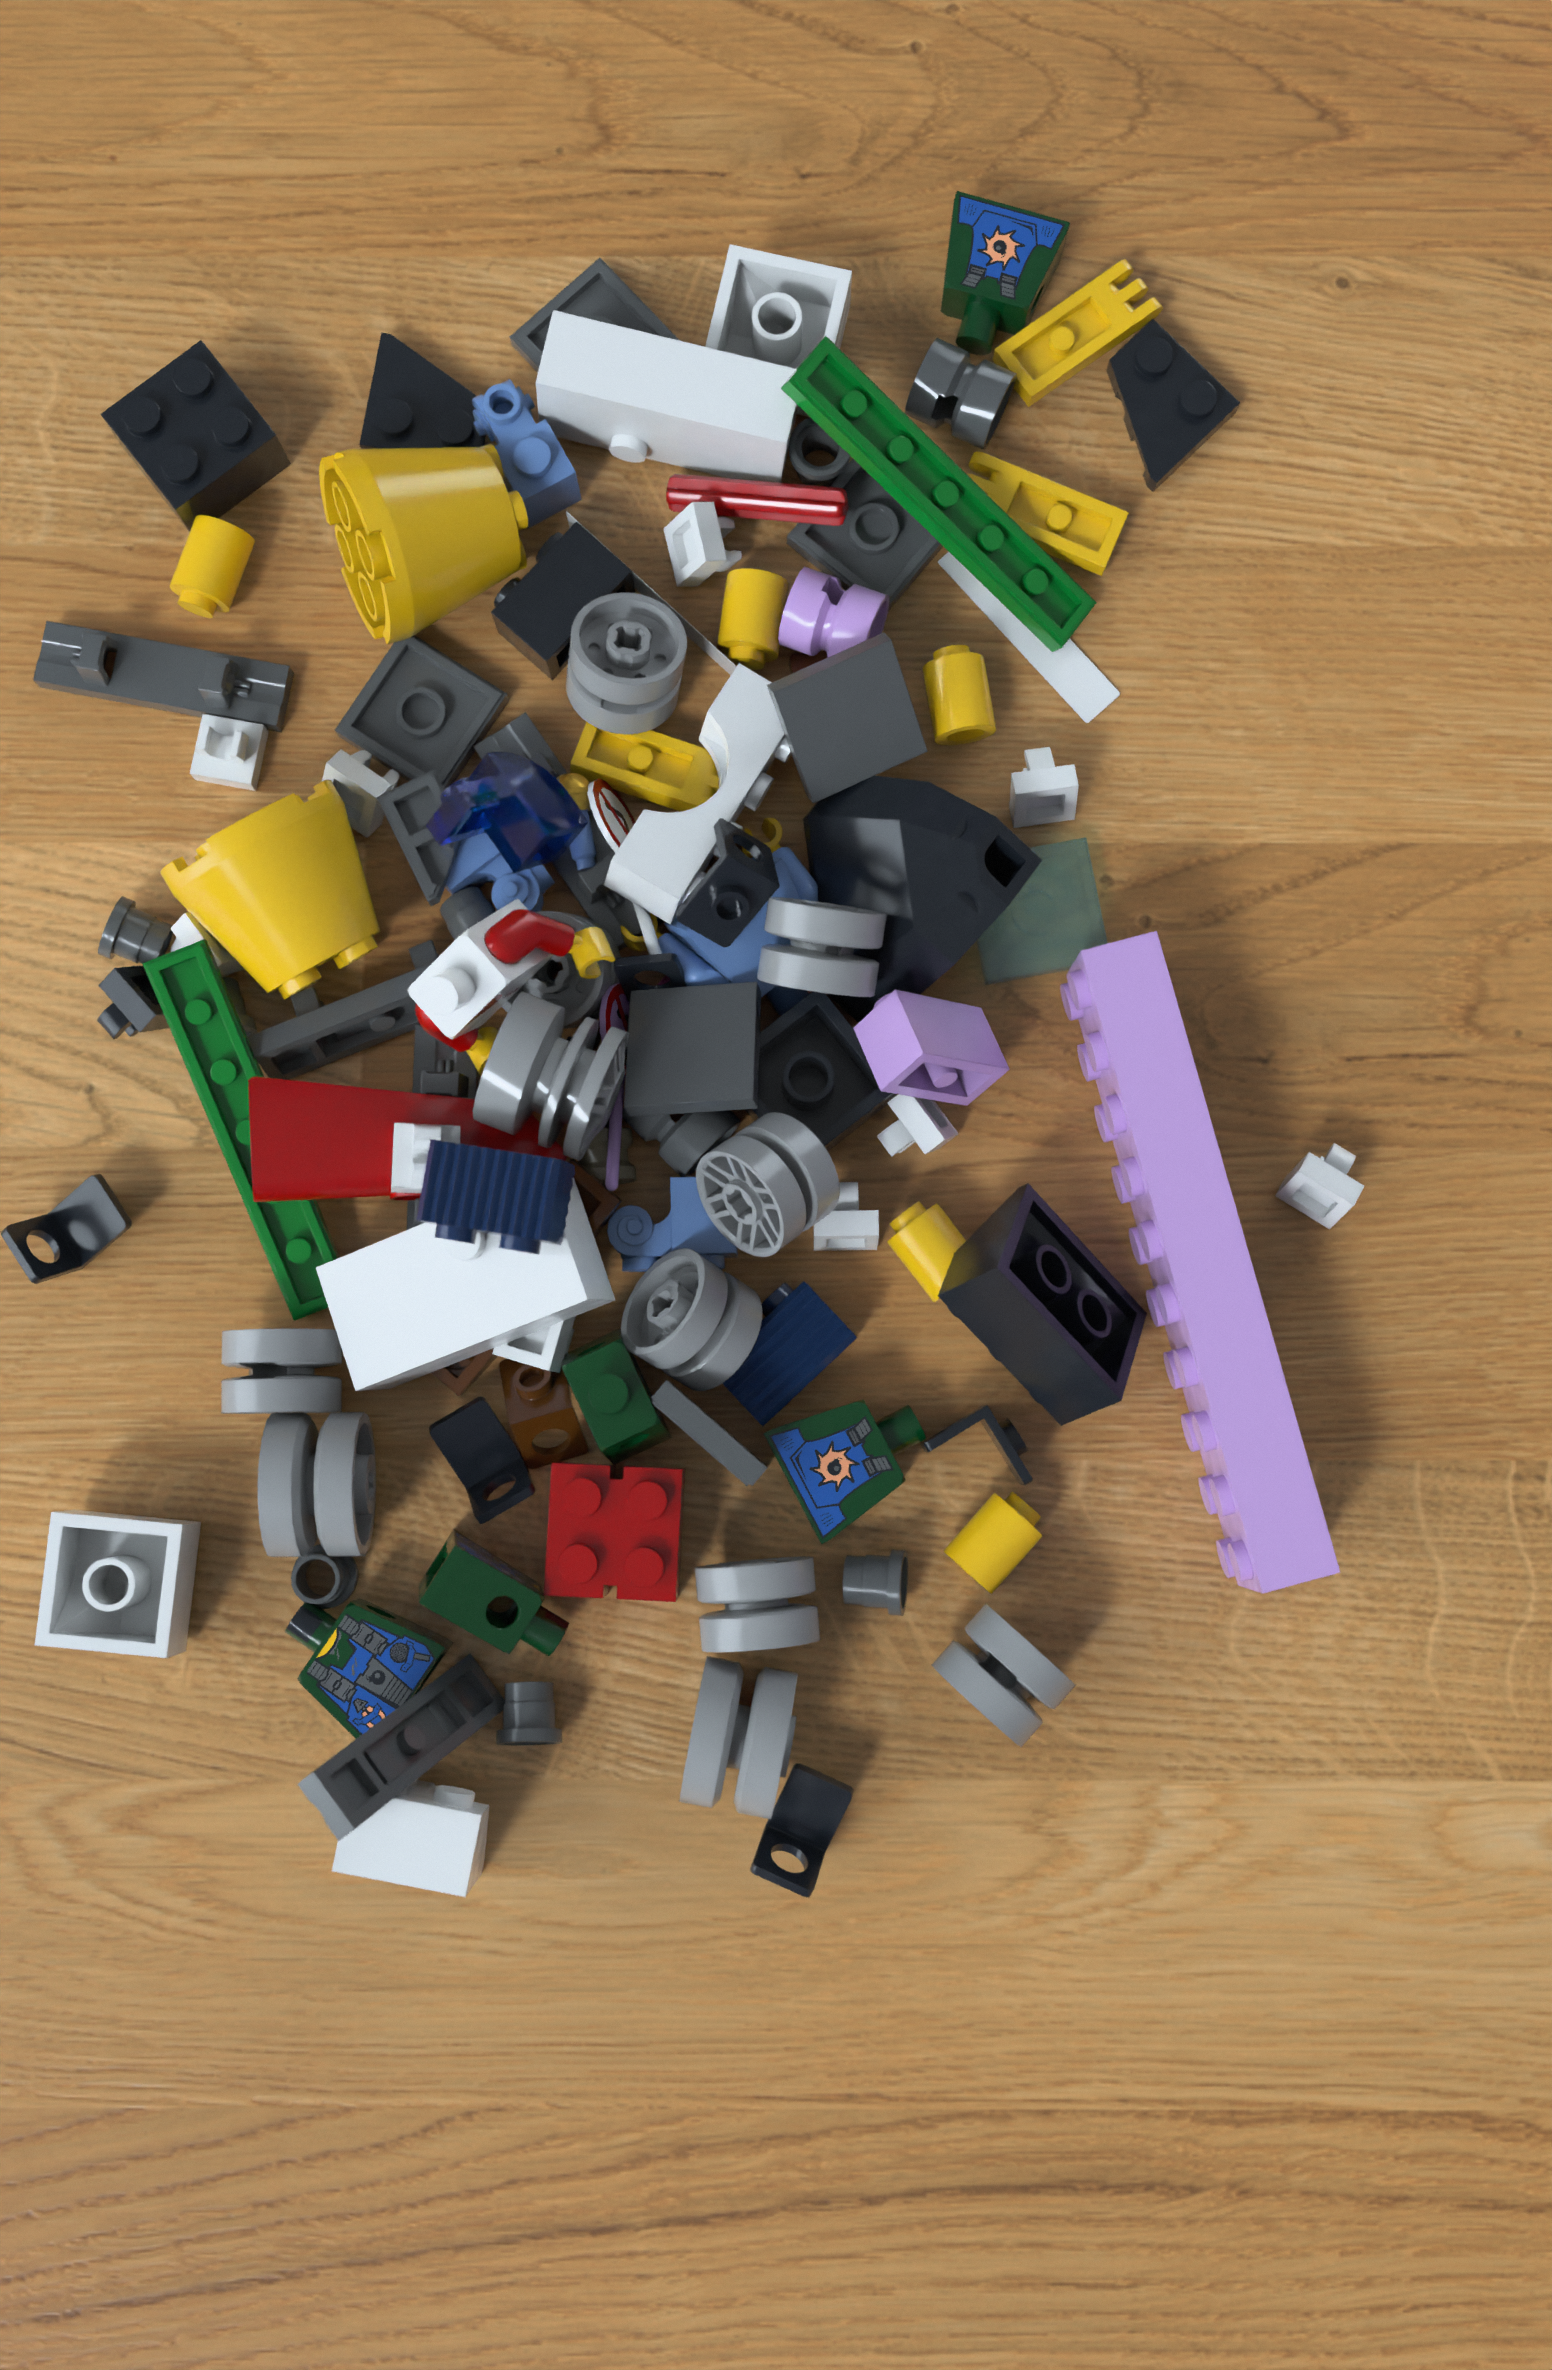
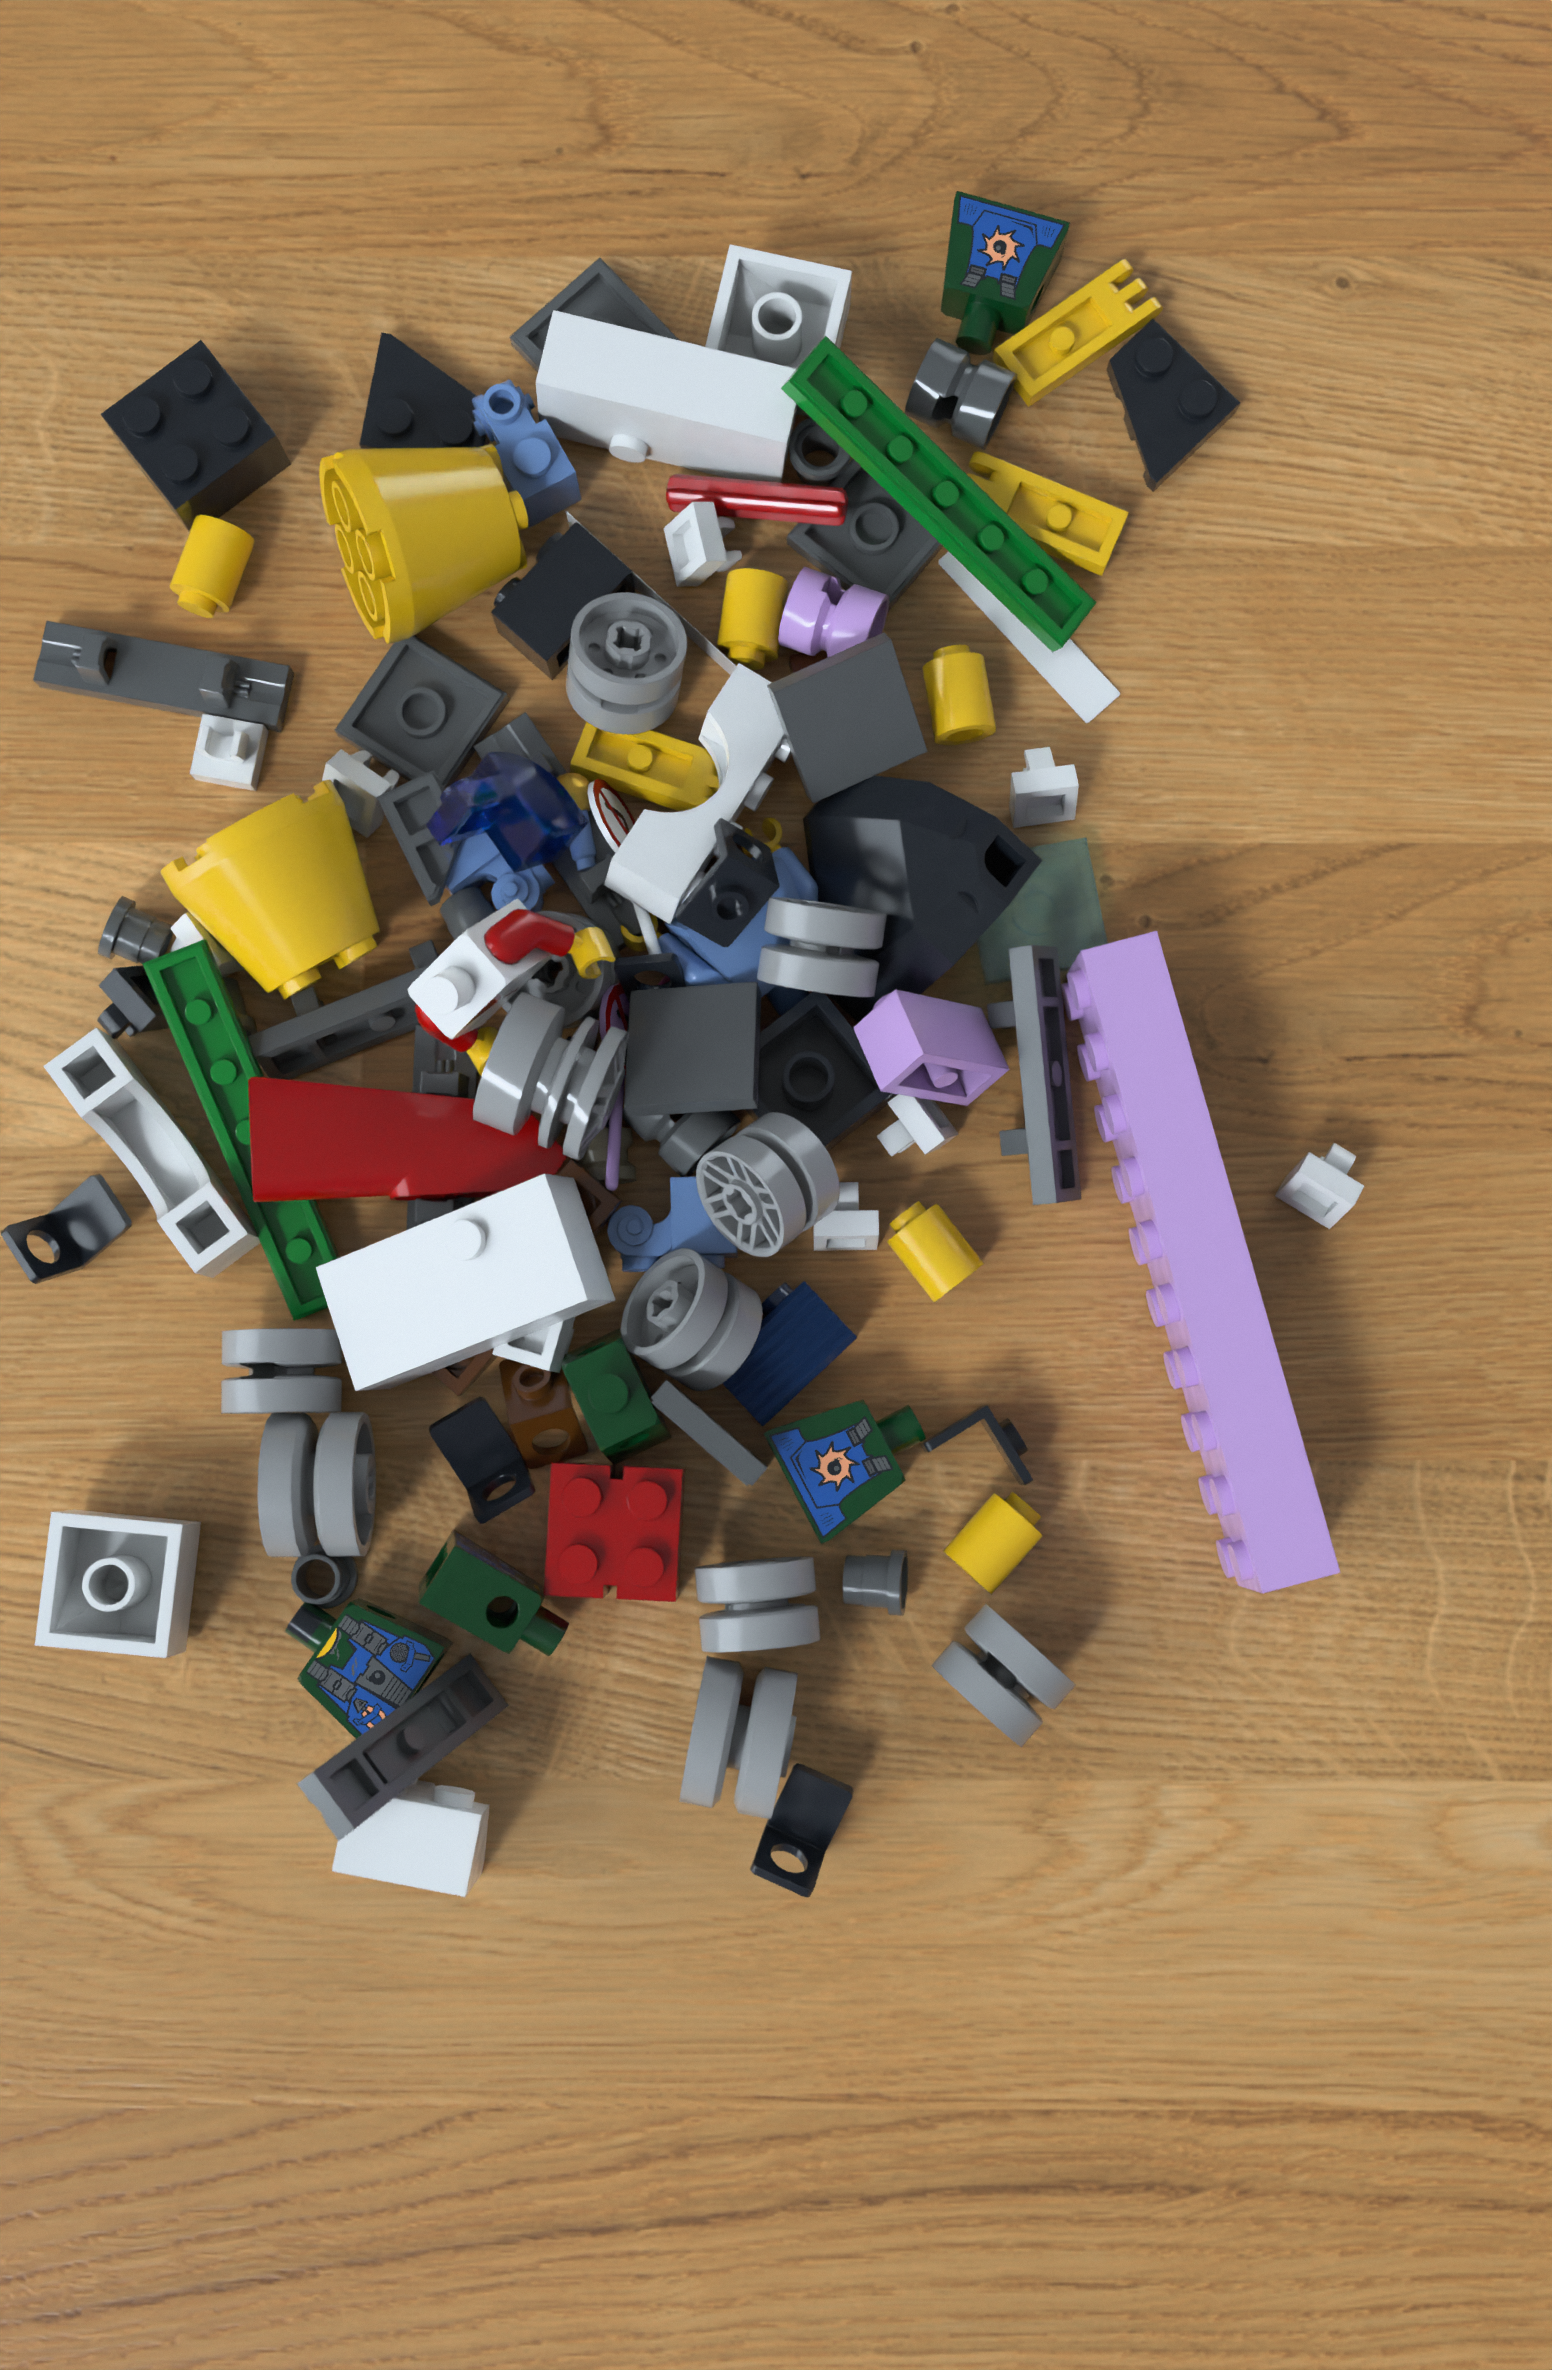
(143, 1133): none -> white arch
(411, 1152): white tile -> none
(496, 1194): dark blue brick -> none
(529, 1715): dark grey piece -> none
(1044, 1074): none -> dark grey hinge
(1045, 1307): black slope -> none

